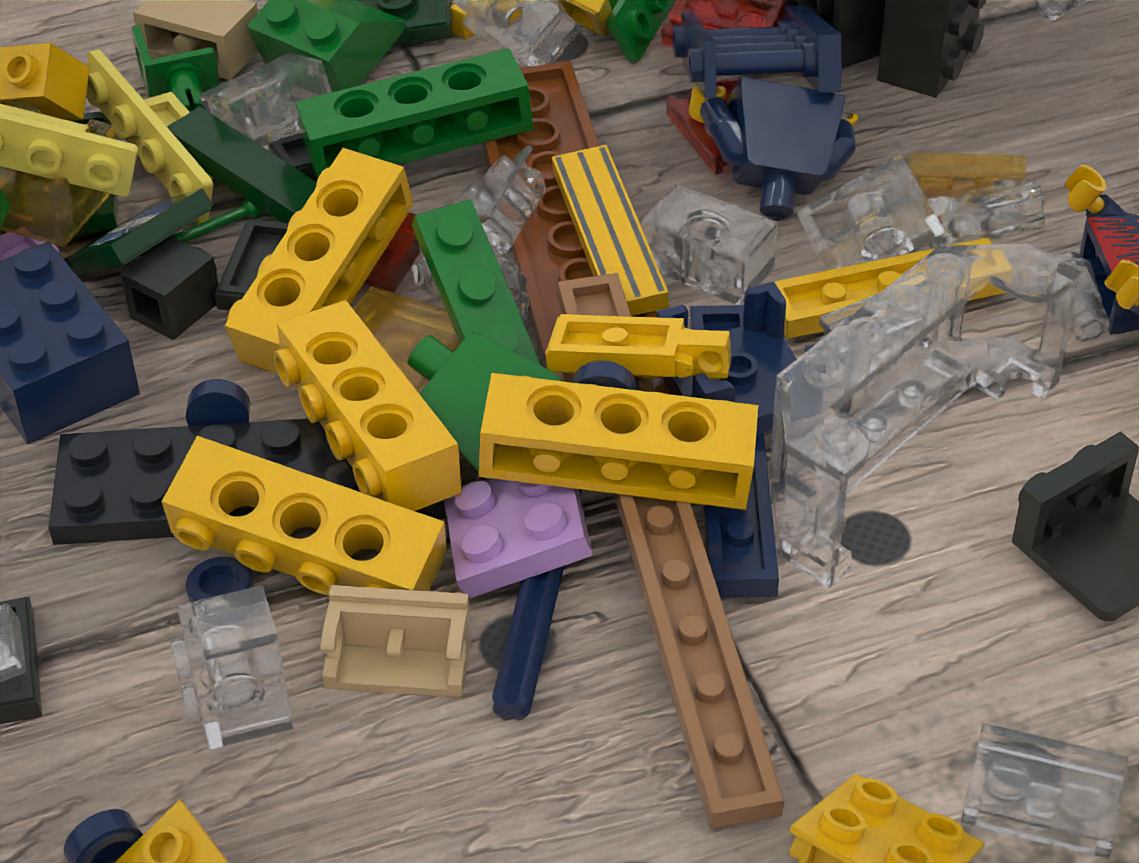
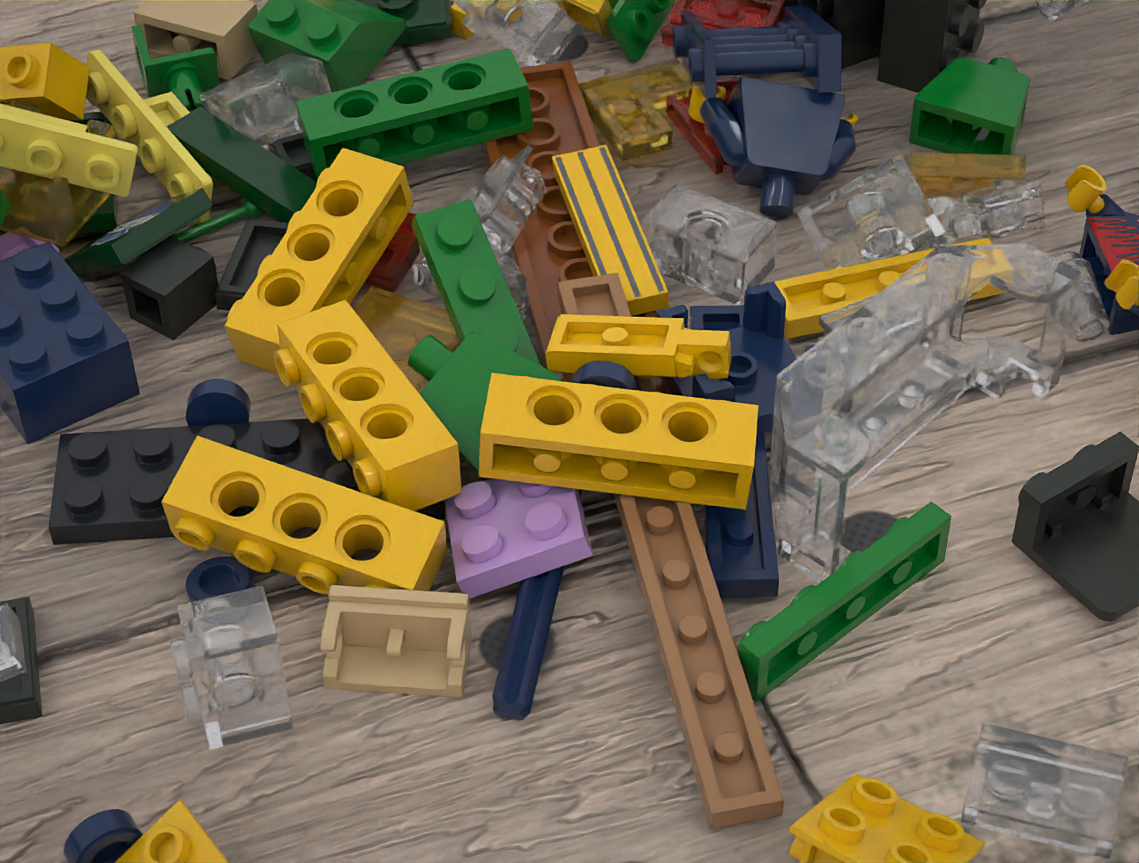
(631, 104): none -> clear yellow plate
(844, 600): none -> green plate
(971, 108): none -> green torso

